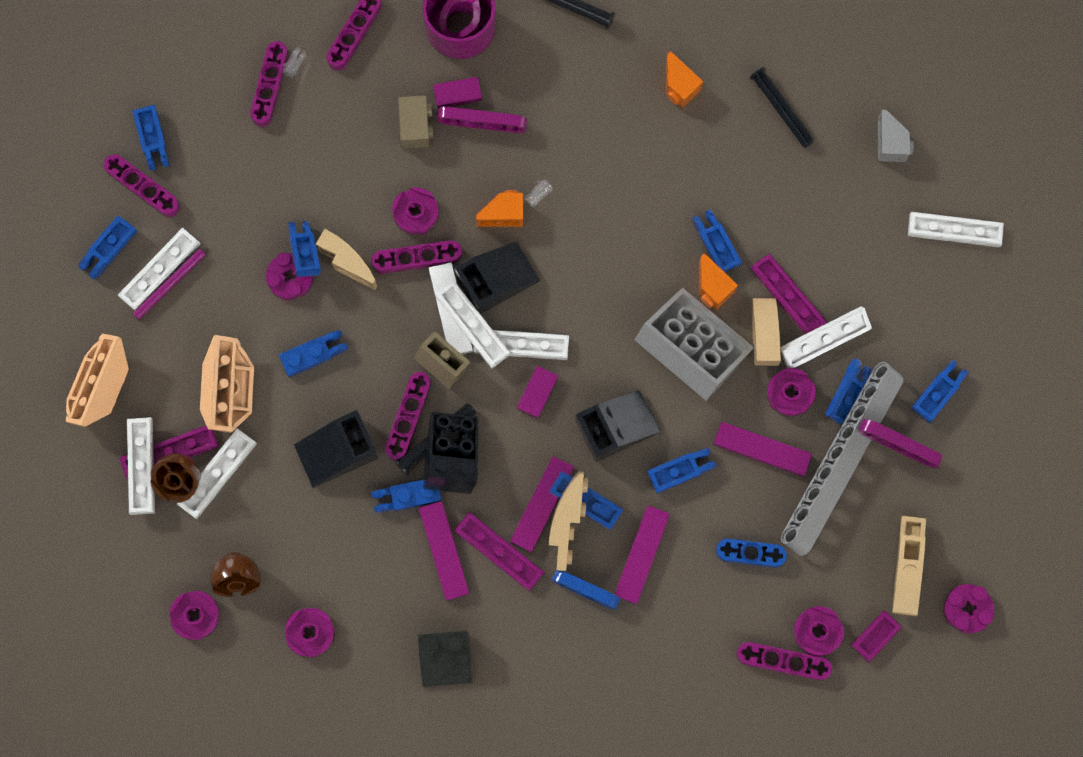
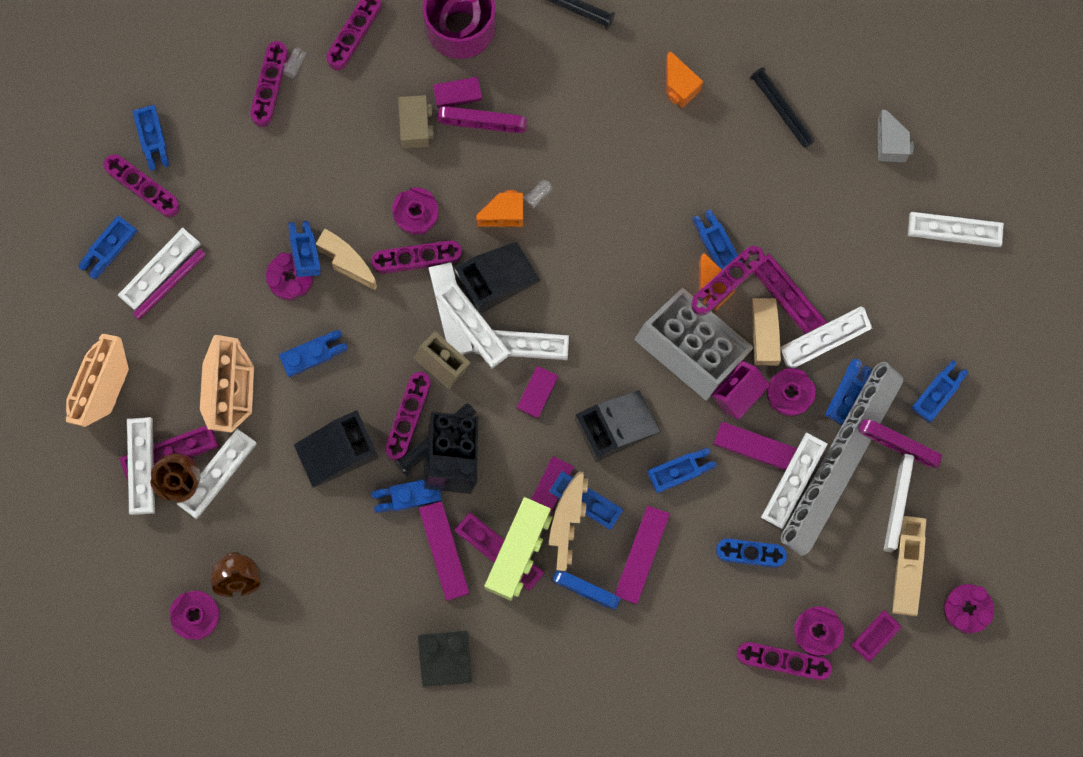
(312, 646): magenta plate -> none
(518, 548): none -> yellowish green brick
(729, 282): none -> magenta beam
(740, 390): none -> magenta brick
(794, 480): none -> white tile
(898, 503): none -> white tile

